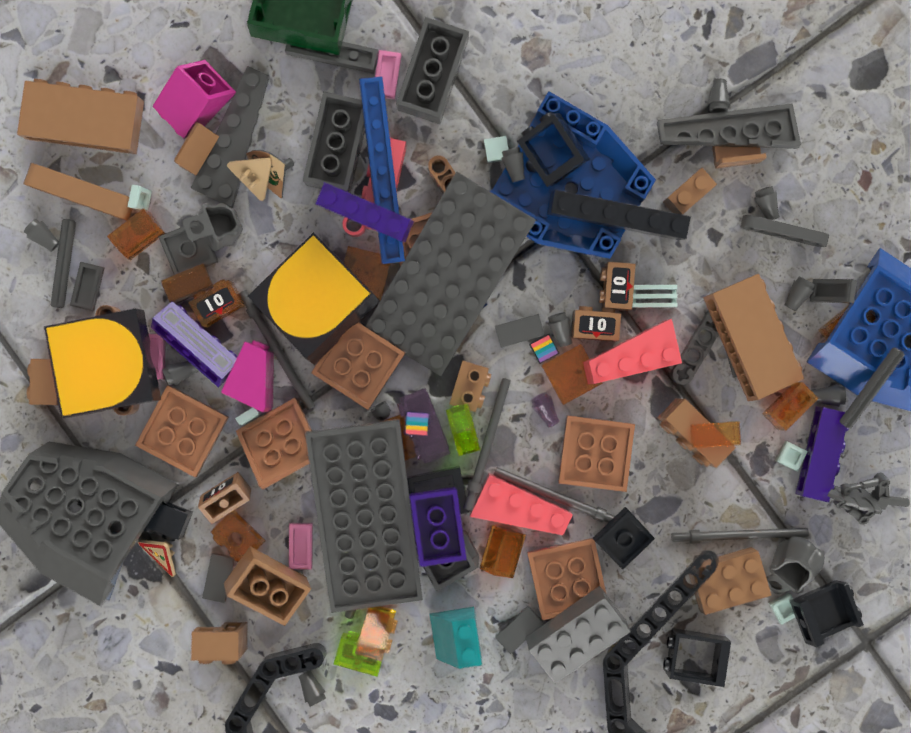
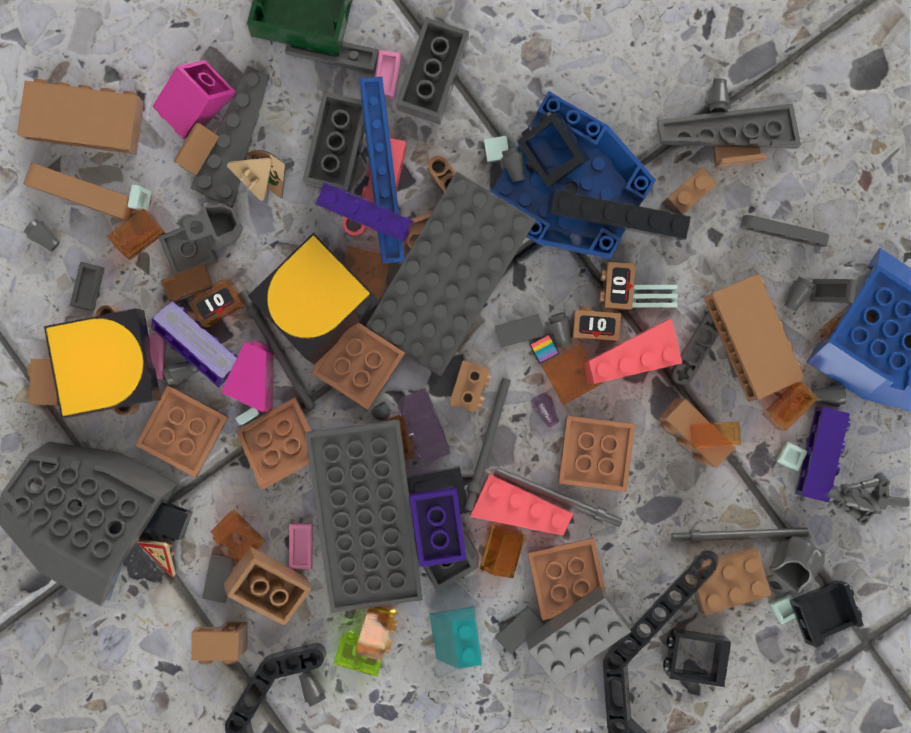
(63, 263): dark grey axle -> none
(224, 498): medium nougat brick -> none
(417, 423): tile -> none
(463, 429): clear neon green brick -> none
(623, 538): black tile -> none
(767, 202): dark grey cone -> none
(872, 388): dark grey axle -> none

